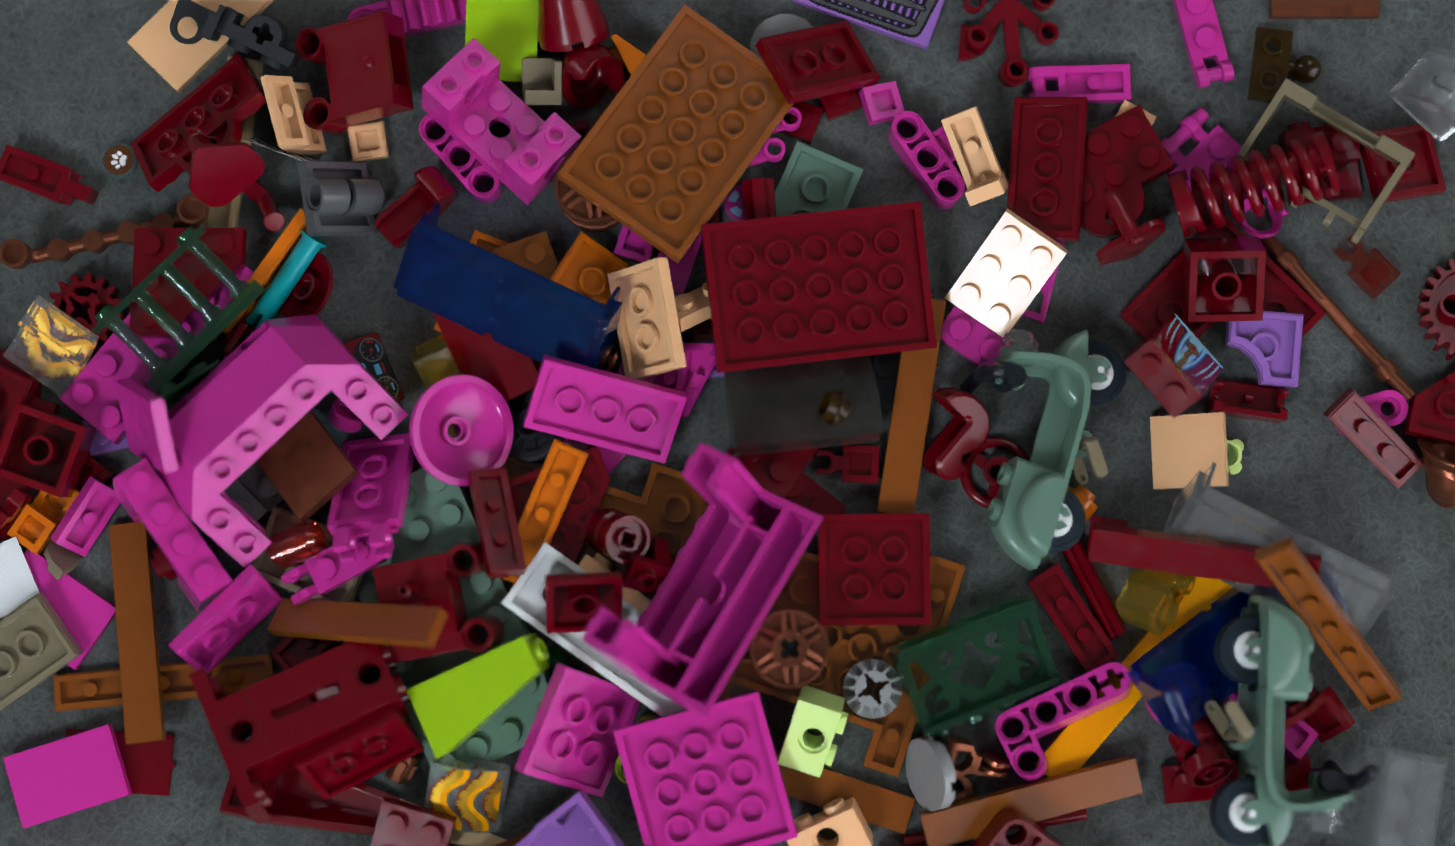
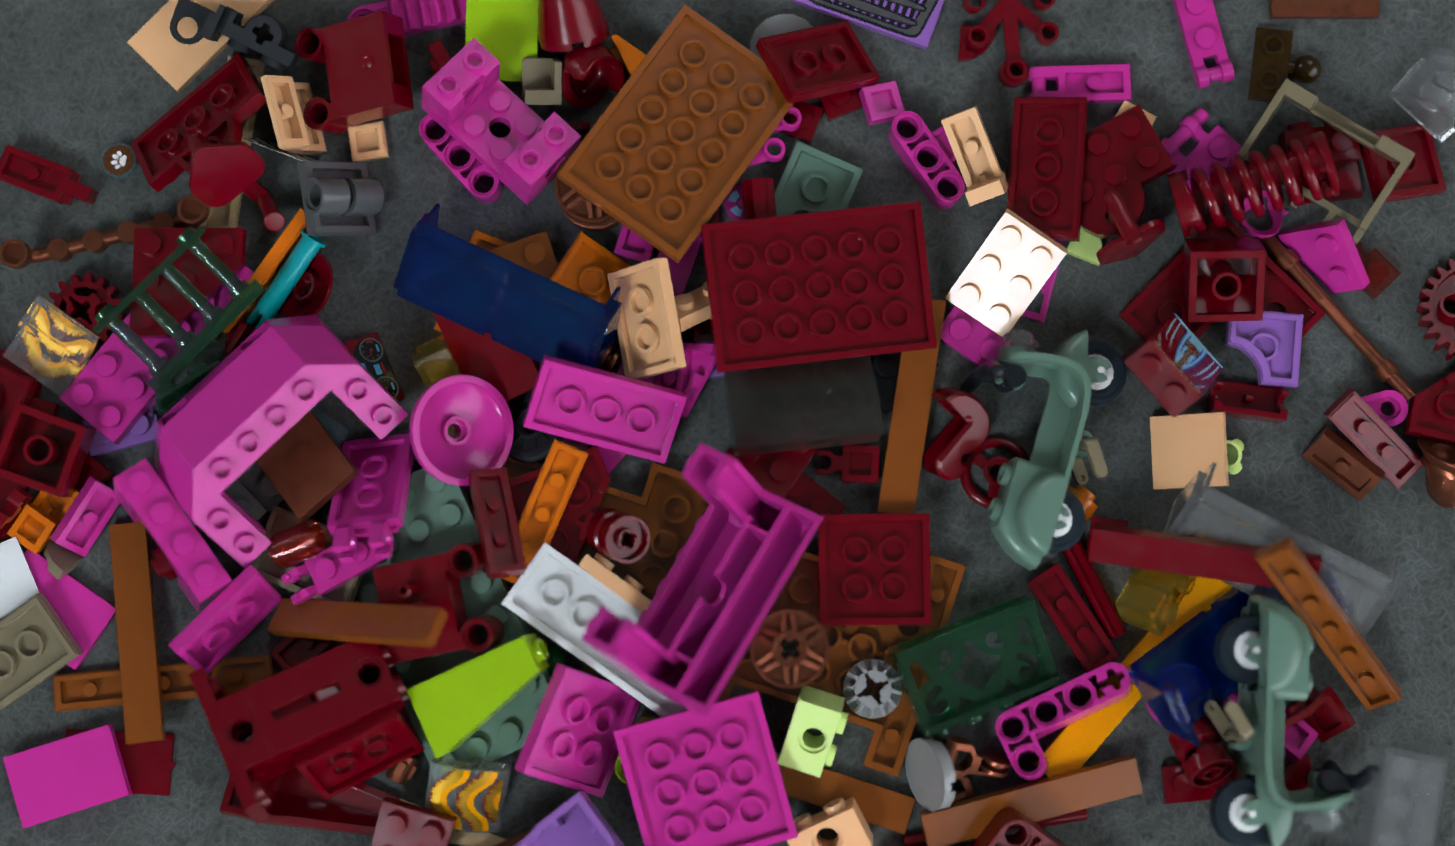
(147, 425): dark pink tile -> none
(344, 418): dark pink tile -> none
(403, 214): dark red animal -> none
(439, 56): none -> dark red plate
(578, 597): dark red slope -> none
(651, 570): dark red bracket -> none
(833, 407): dark brown plate -> none
(1086, 248): none -> yellowish green tile
(1328, 253): none -> dark pink wing
(1343, 464): none -> copper plate

